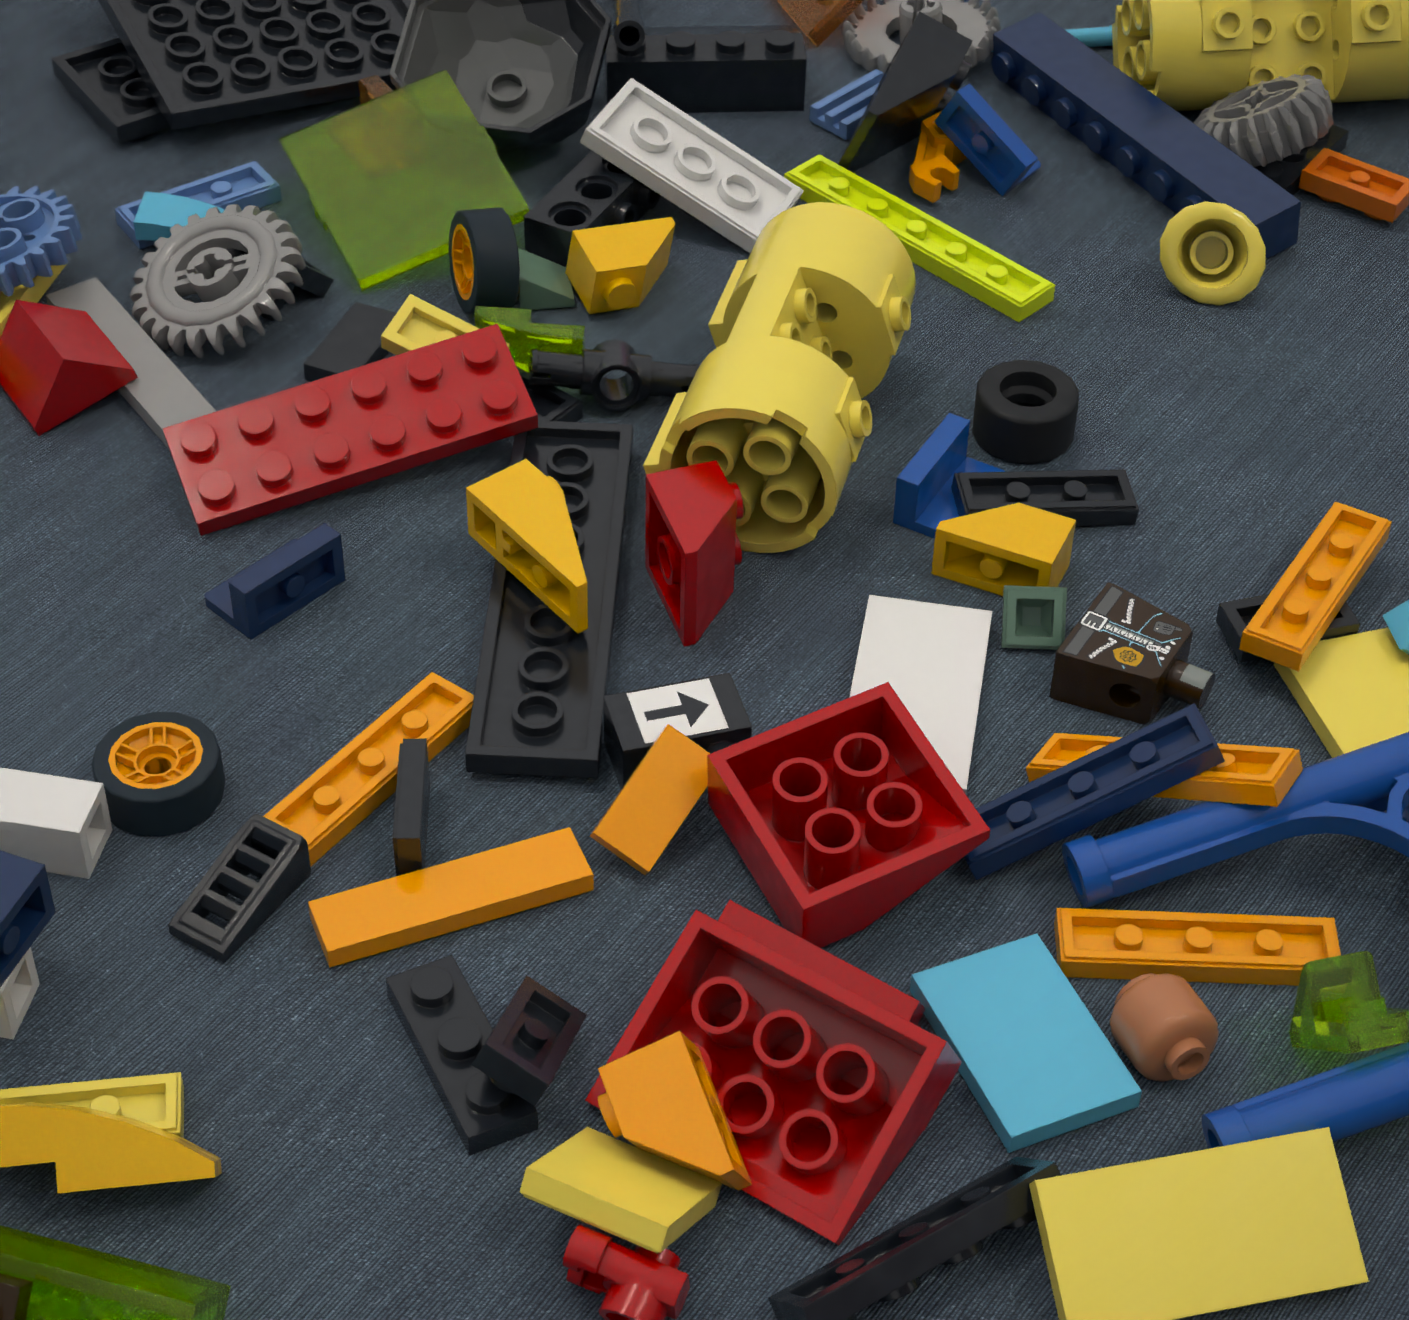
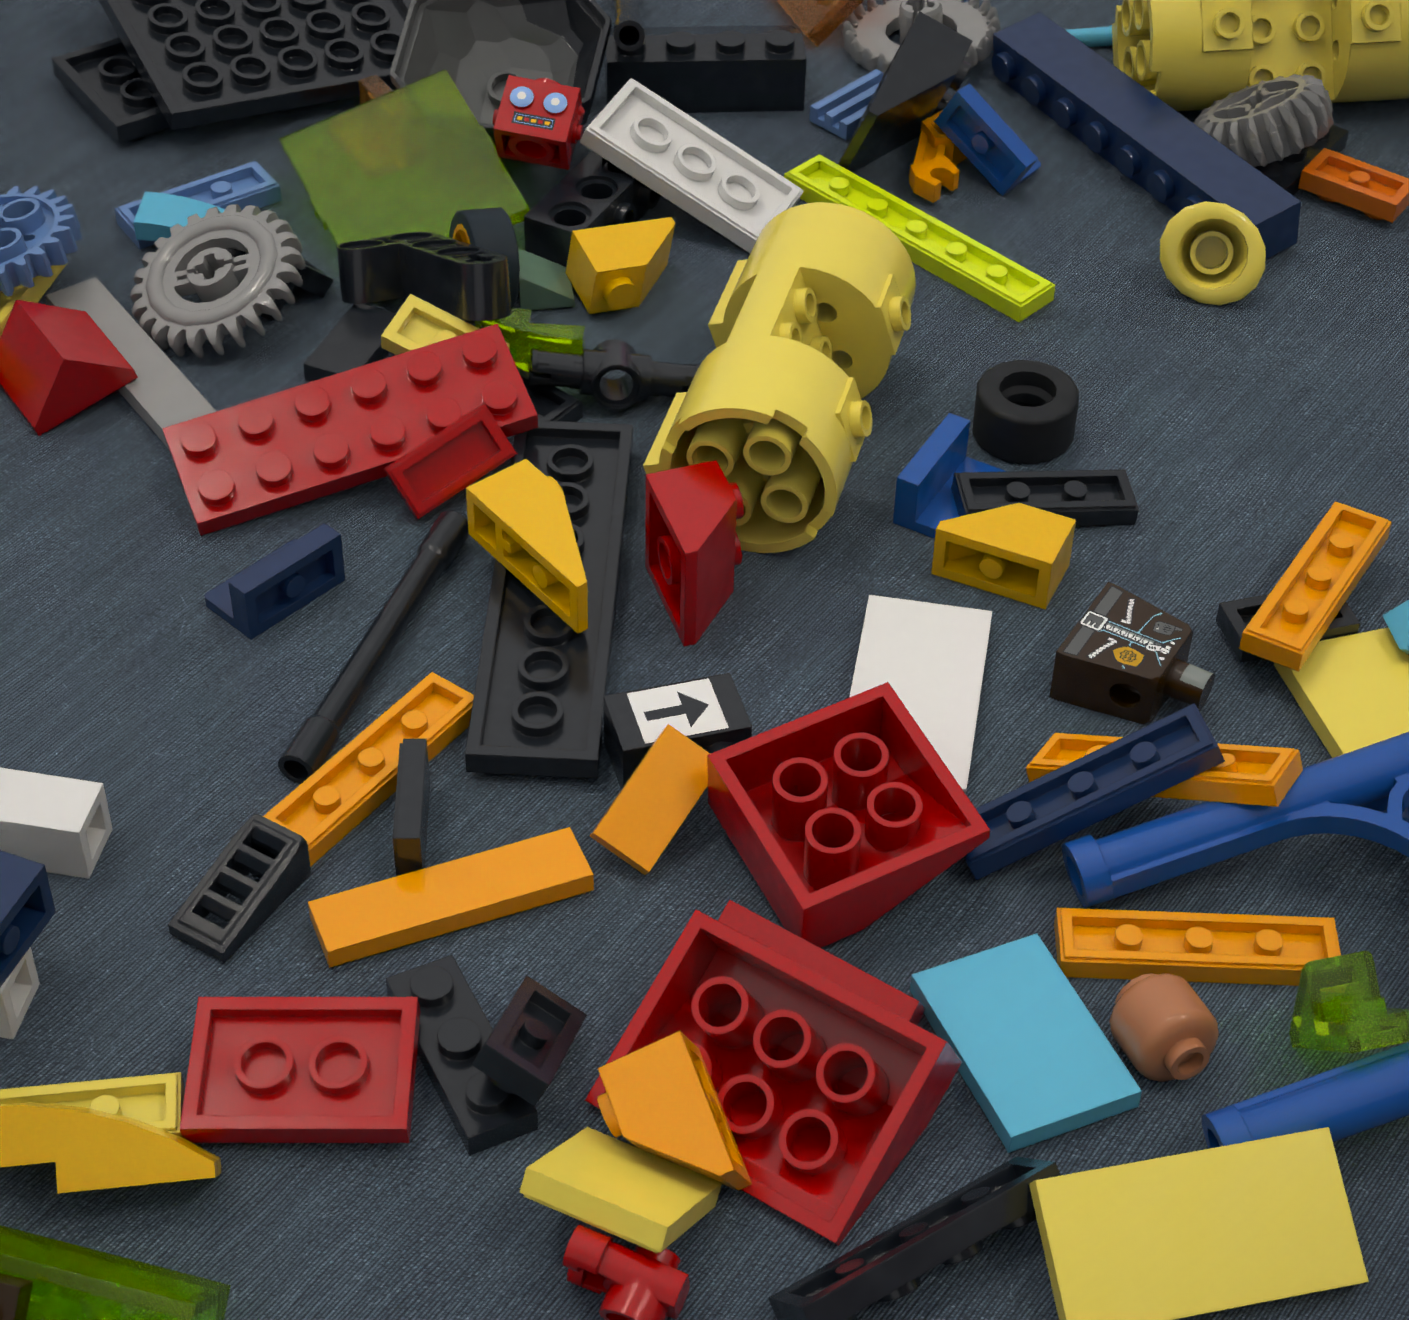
(159, 773): black wheel -> none
(301, 1070): none -> red plate
(321, 731): none -> black piece
(433, 267): none -> black beam
(450, 461): none -> red tile
(538, 122): none -> red head
(1033, 617): sand green slope -> none

